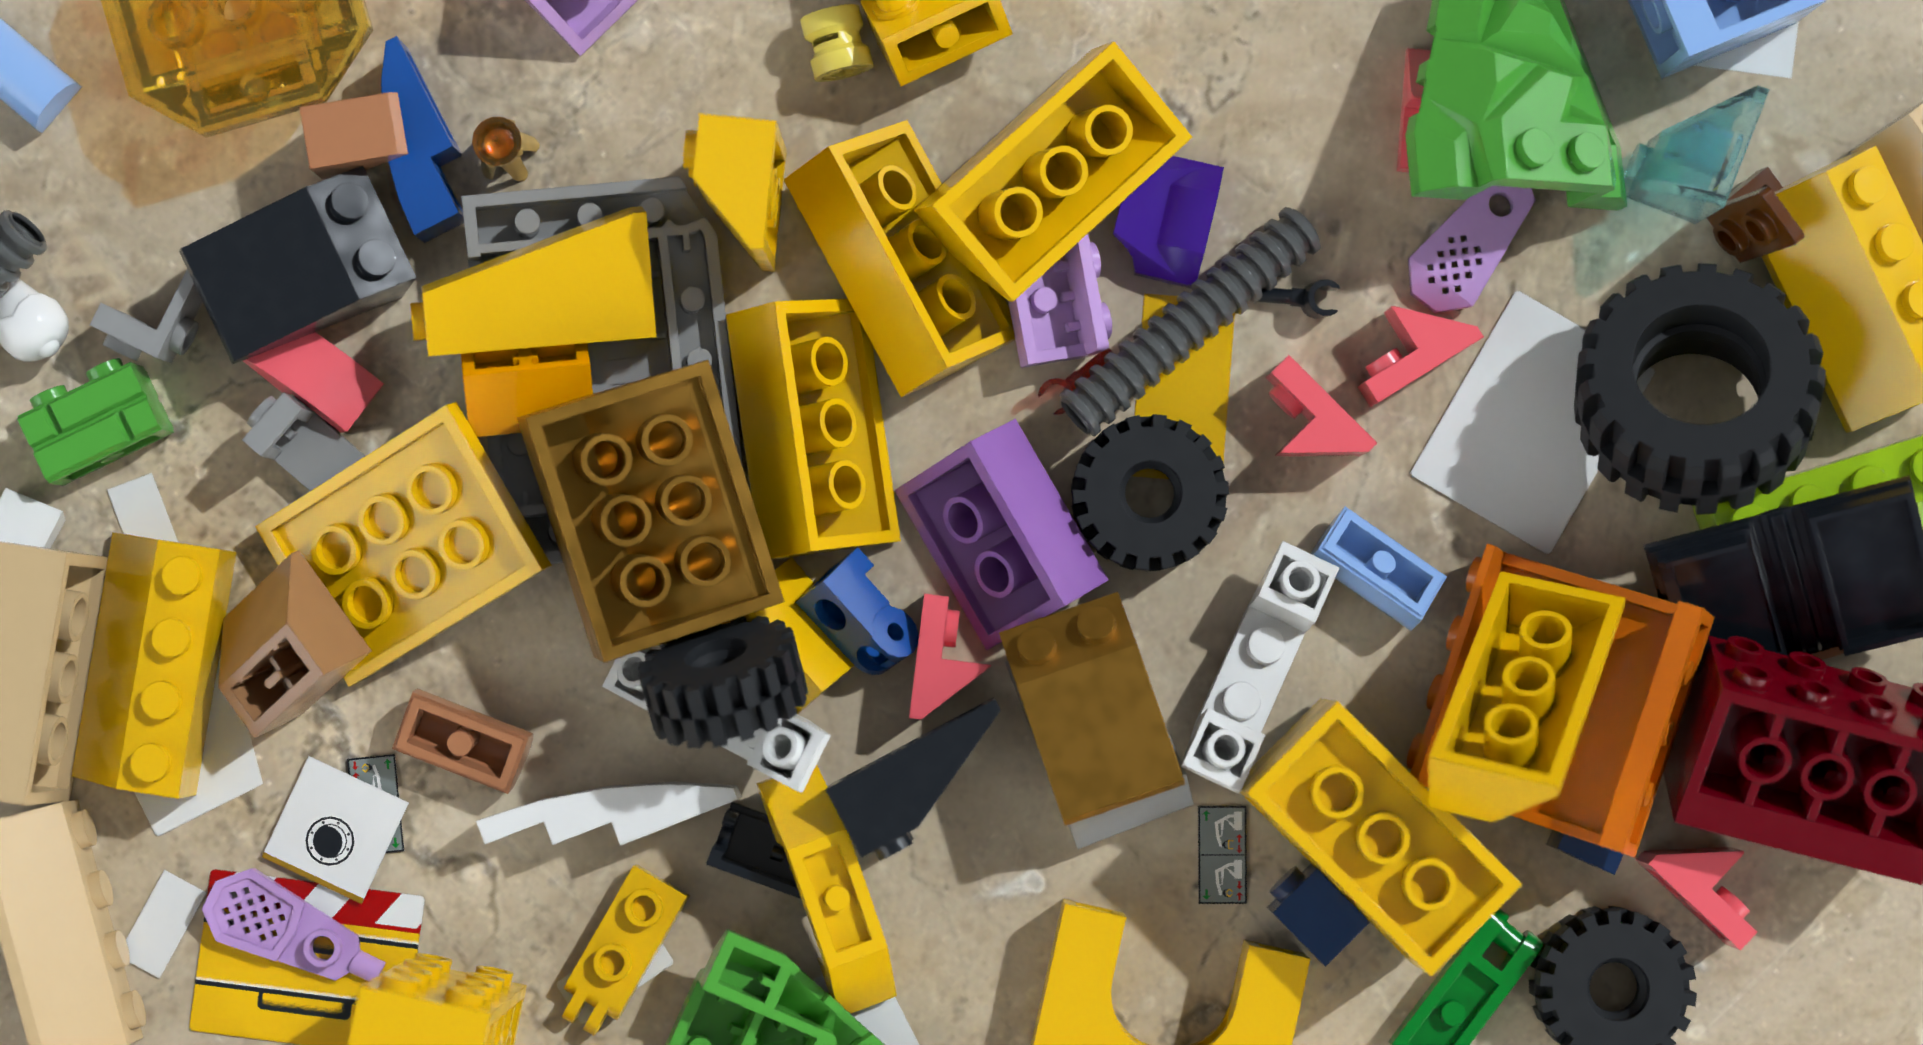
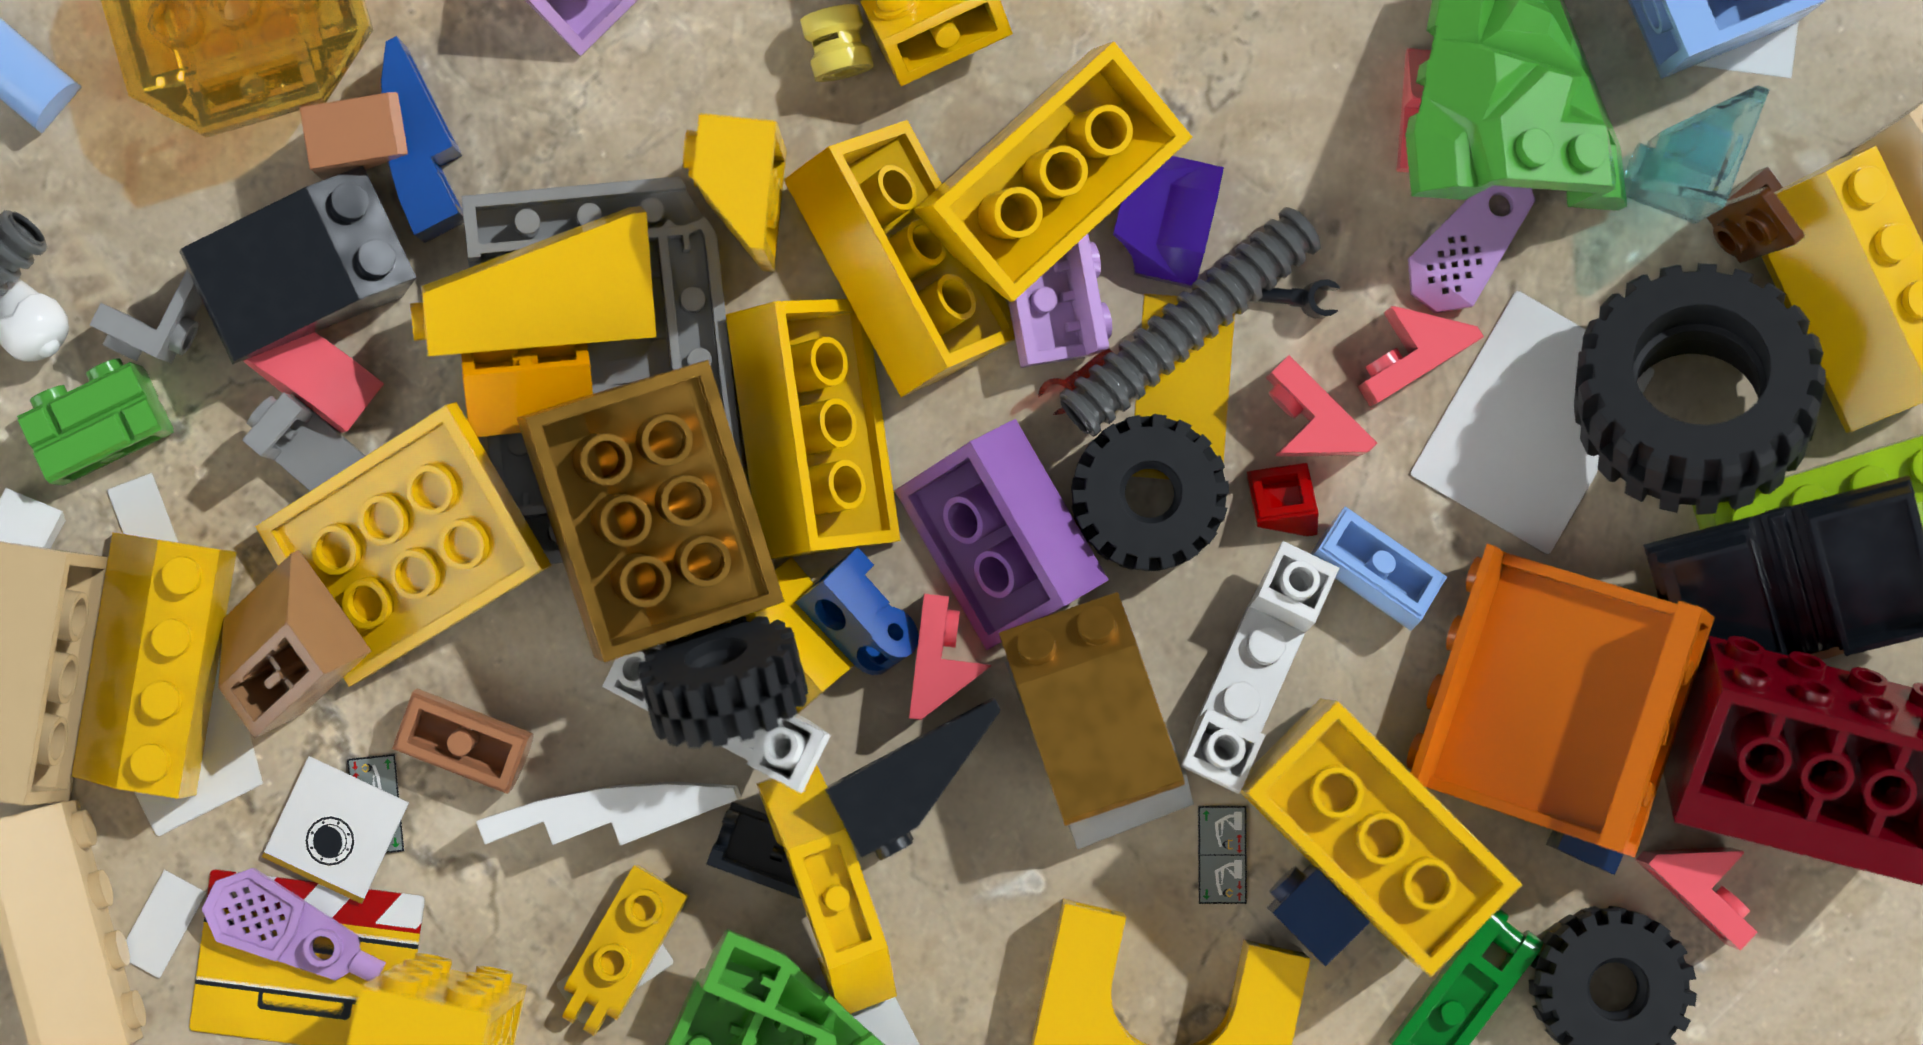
(501, 145): clear orange piece -> none
(1284, 499): none -> red slope
(1521, 697): yellow slope -> none

